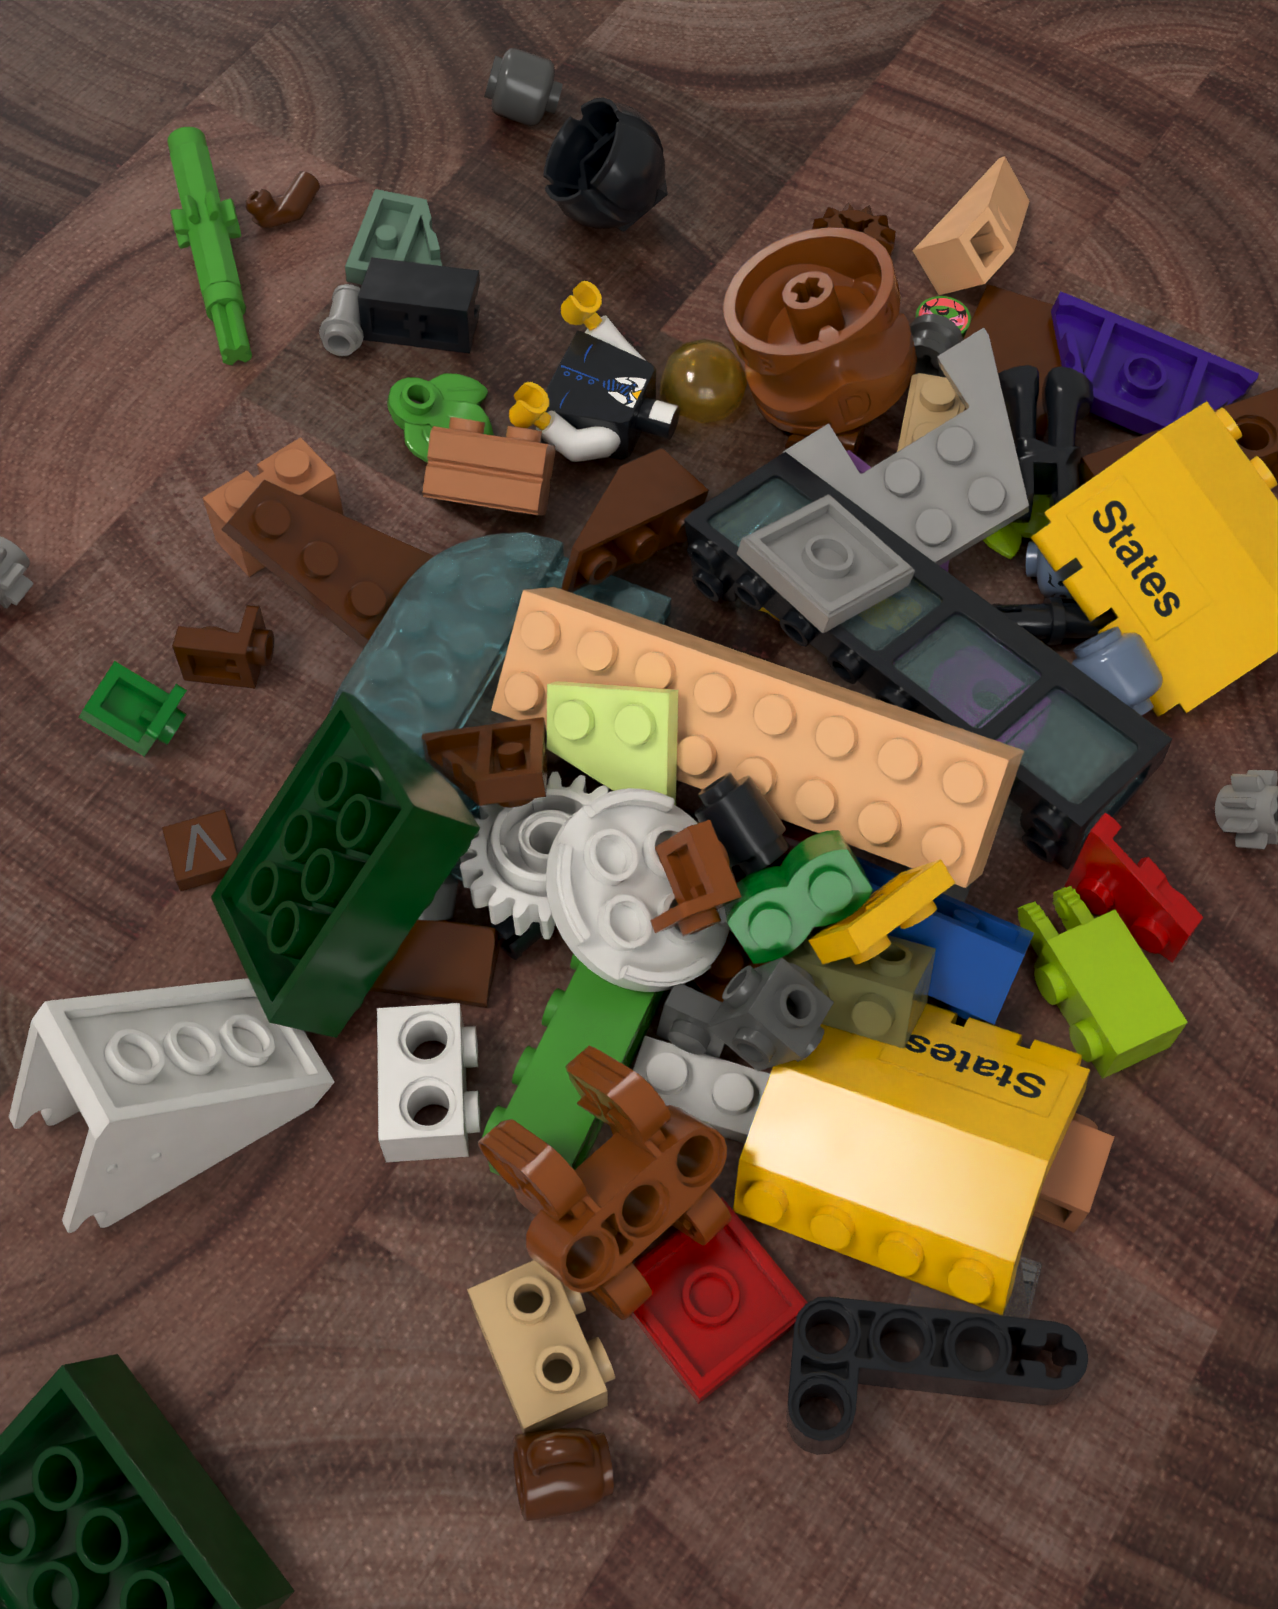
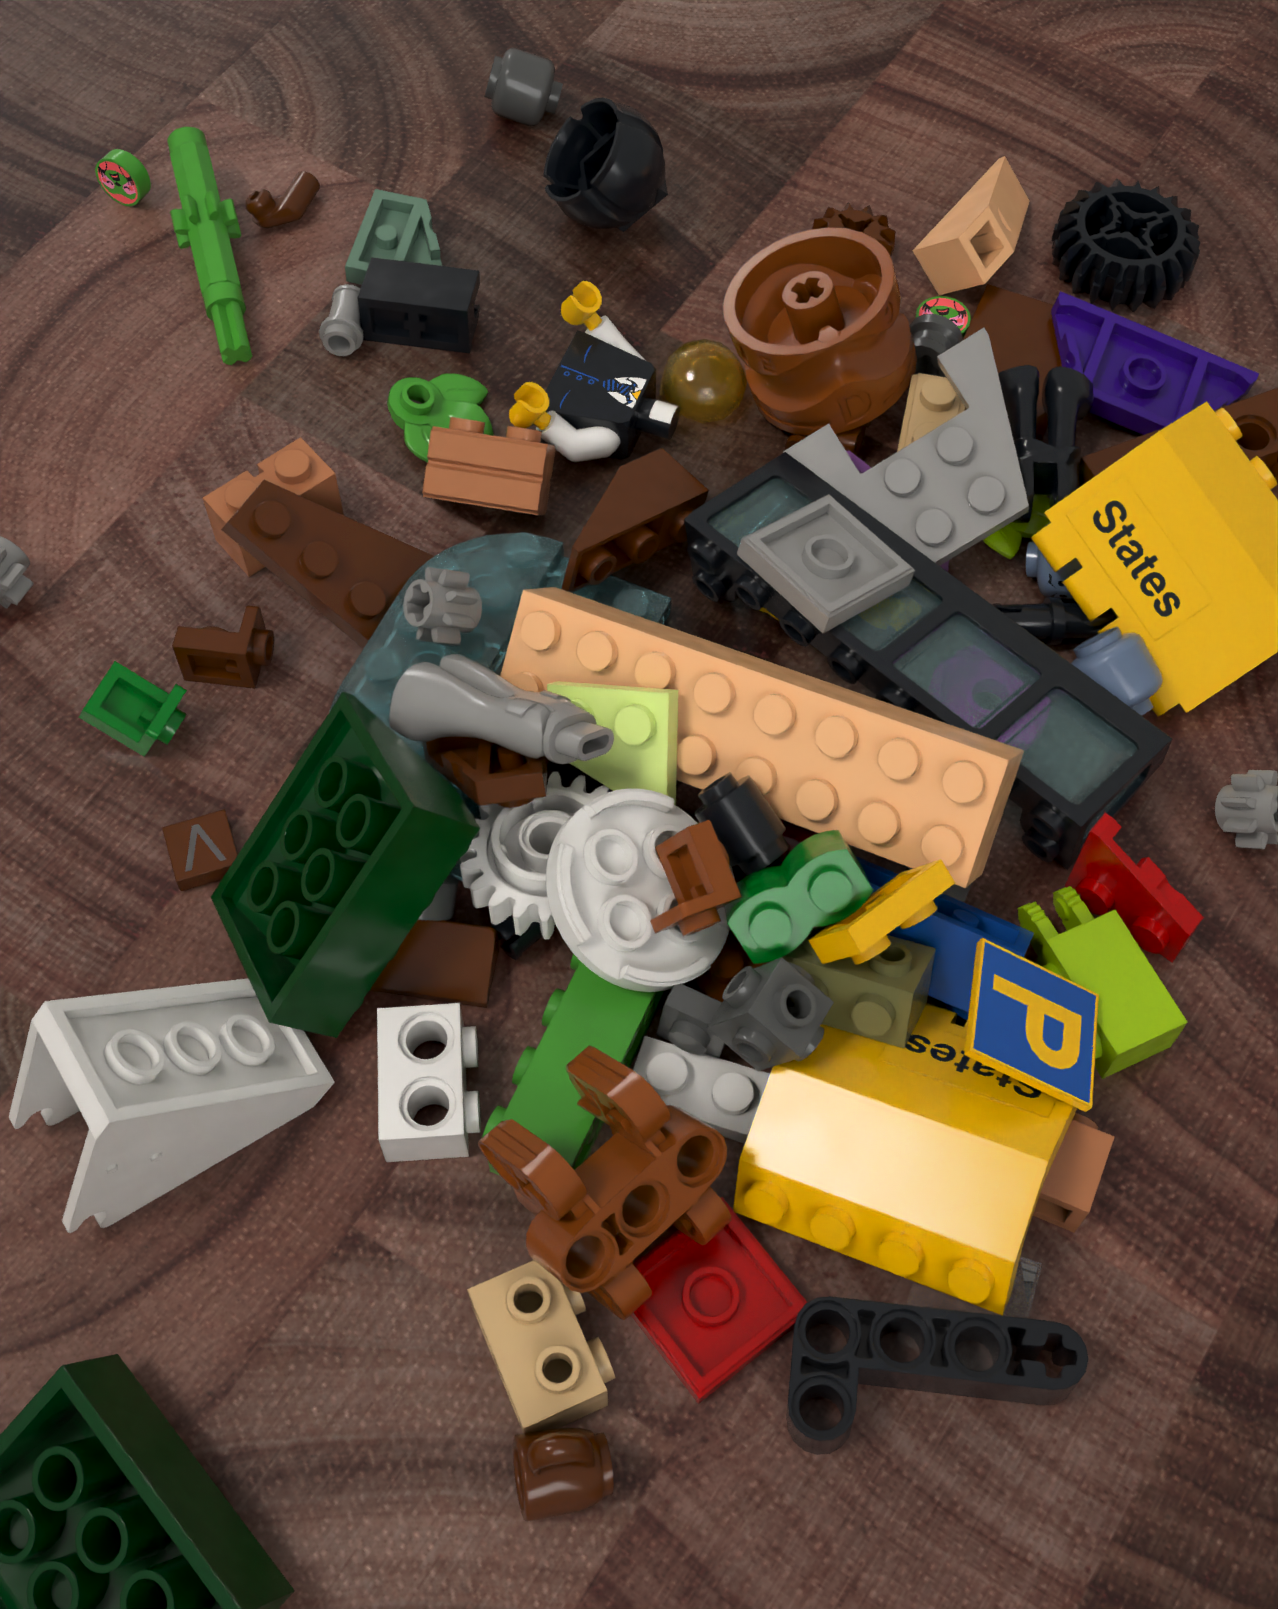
(123, 177): none -> bright green tile
(442, 606): none -> light grey gear
(475, 702): none -> light grey piece
(1032, 1025): none -> blue piece
(1111, 243): none -> black gear

